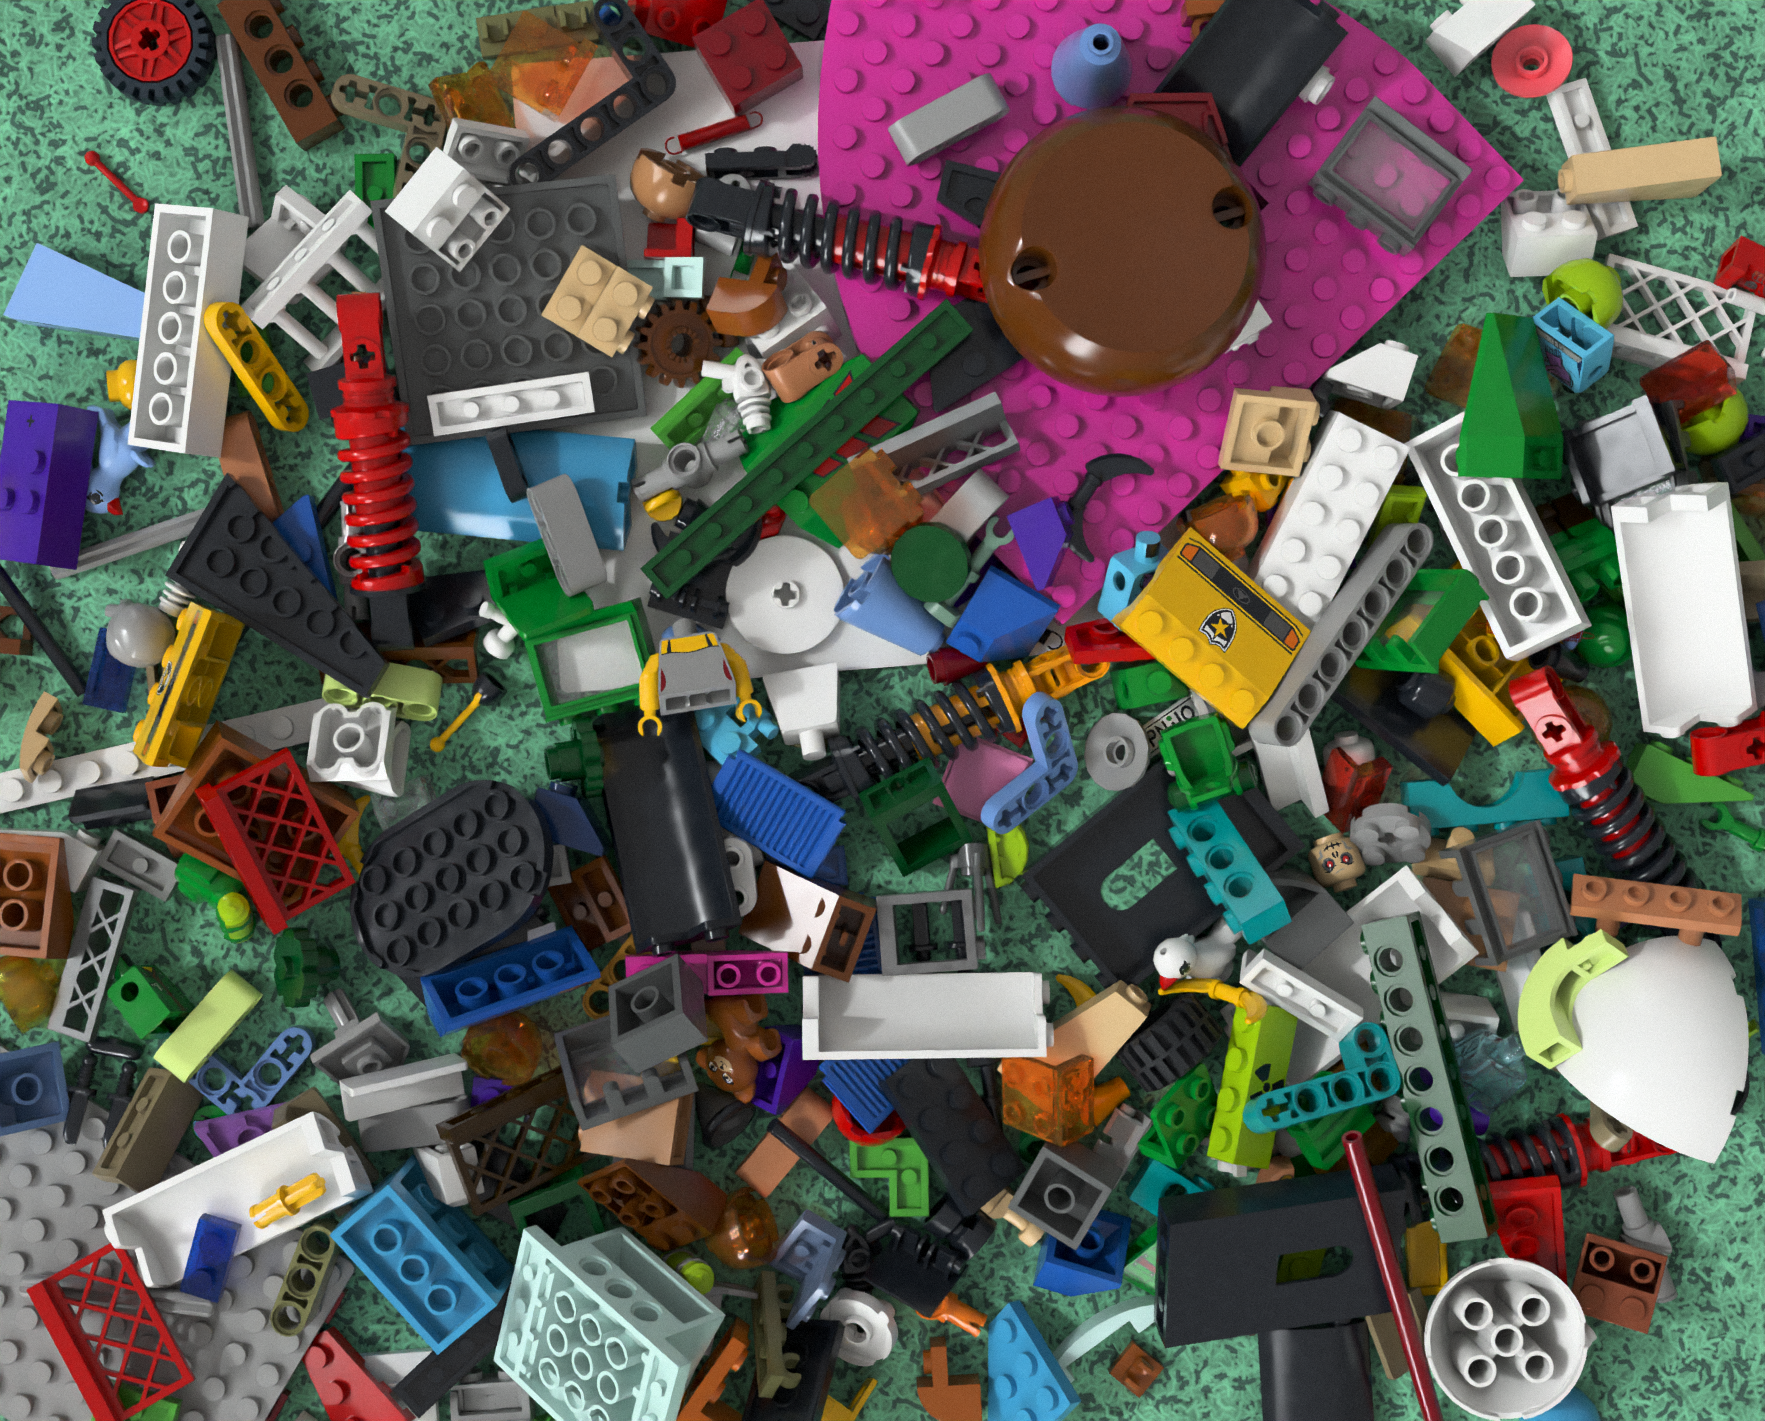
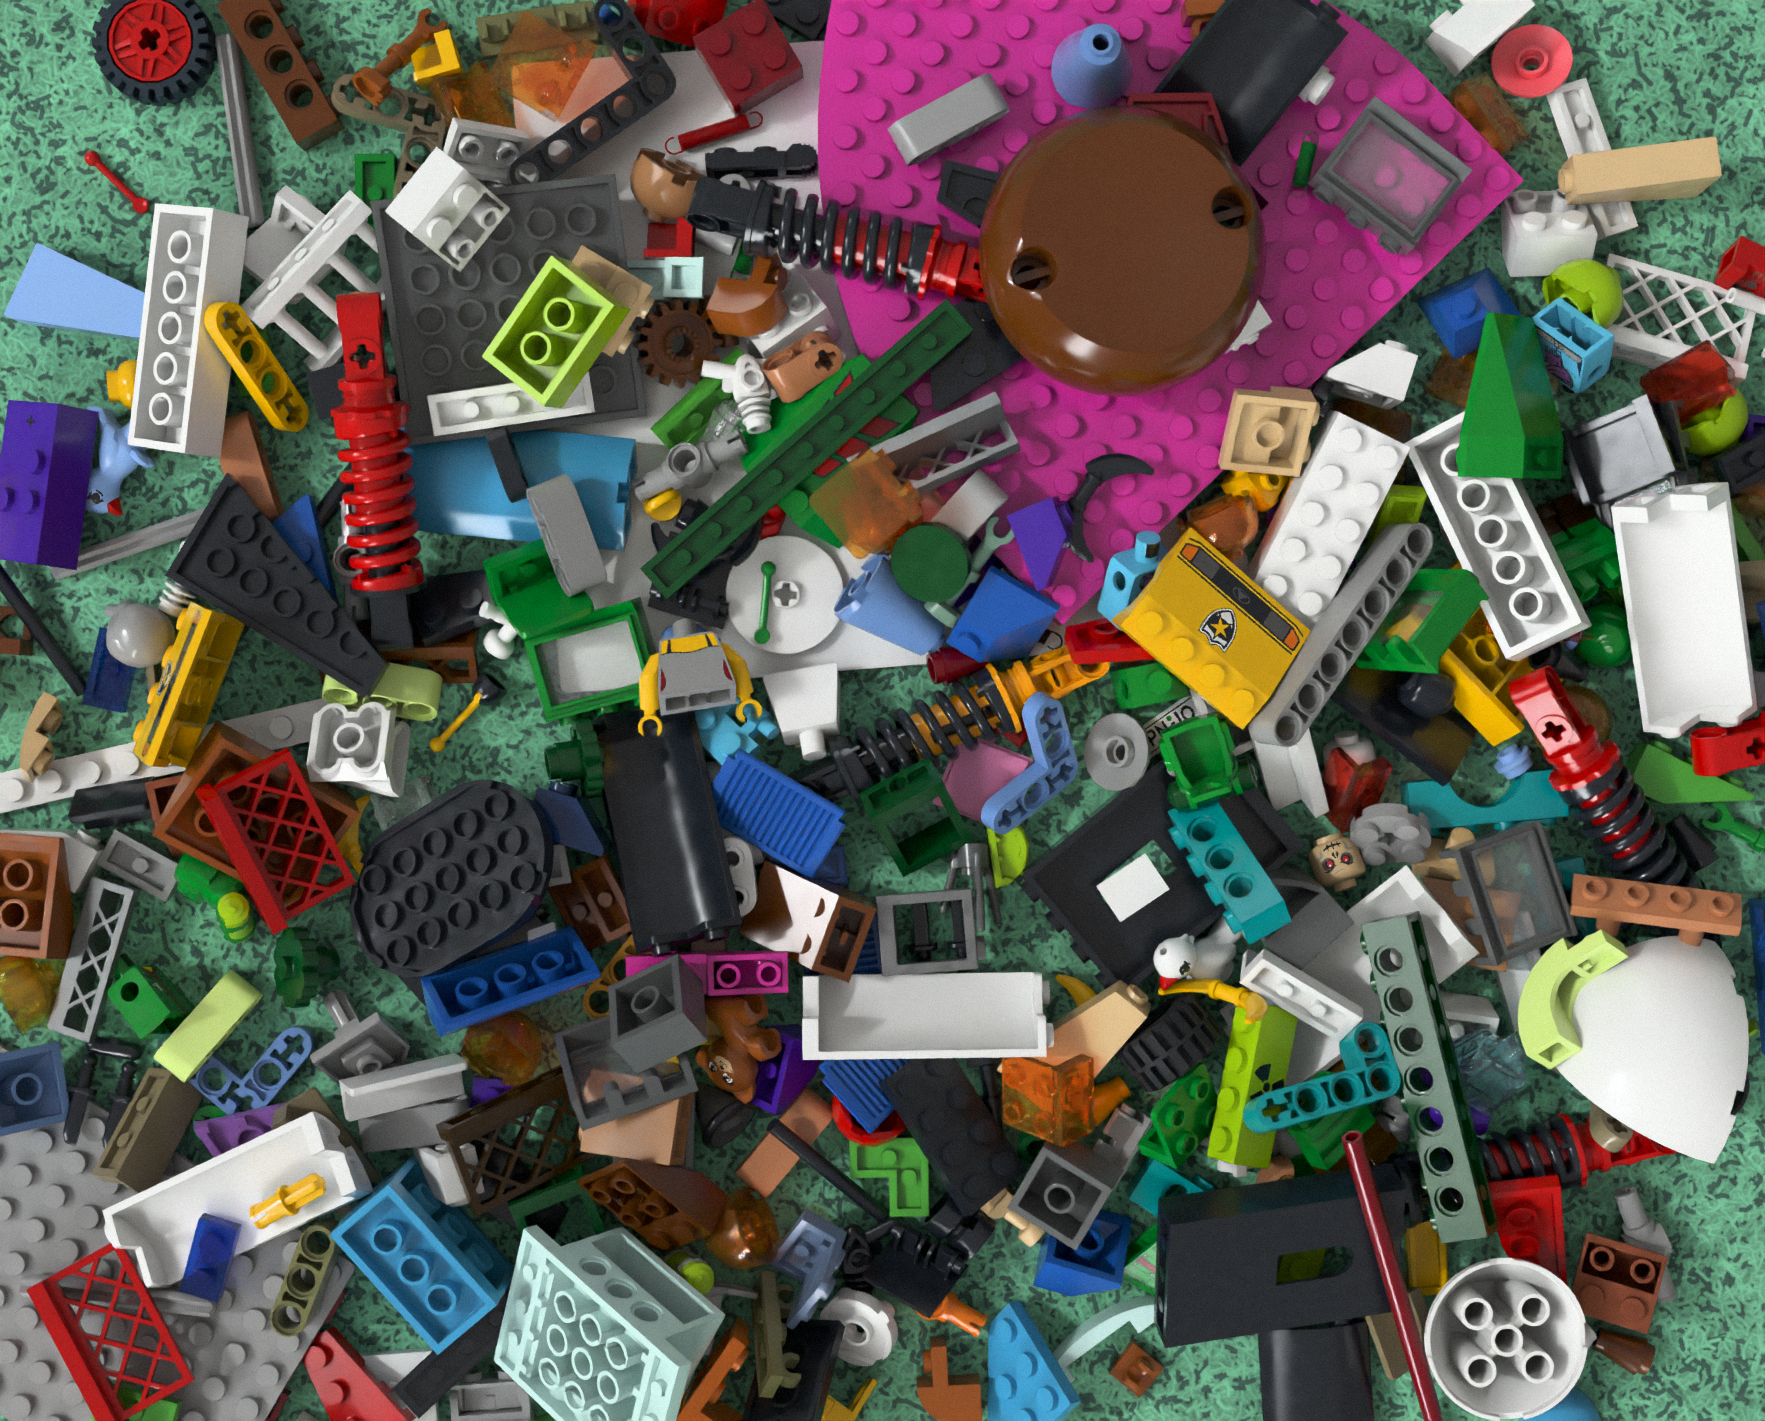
(374, 82): none -> dark orange piece
(437, 59): none -> yellow panel
(556, 332): none -> lime brick
(762, 634): none -> green hinge
(1132, 887): none -> white sticker
(1304, 164): none -> green piece
(1461, 308): none -> blue slope
(1488, 113): none -> clear orange bracket
(1513, 761): none -> light blue plate
(1625, 1350): none -> reddish brown cone
(1692, 843): none -> black cone

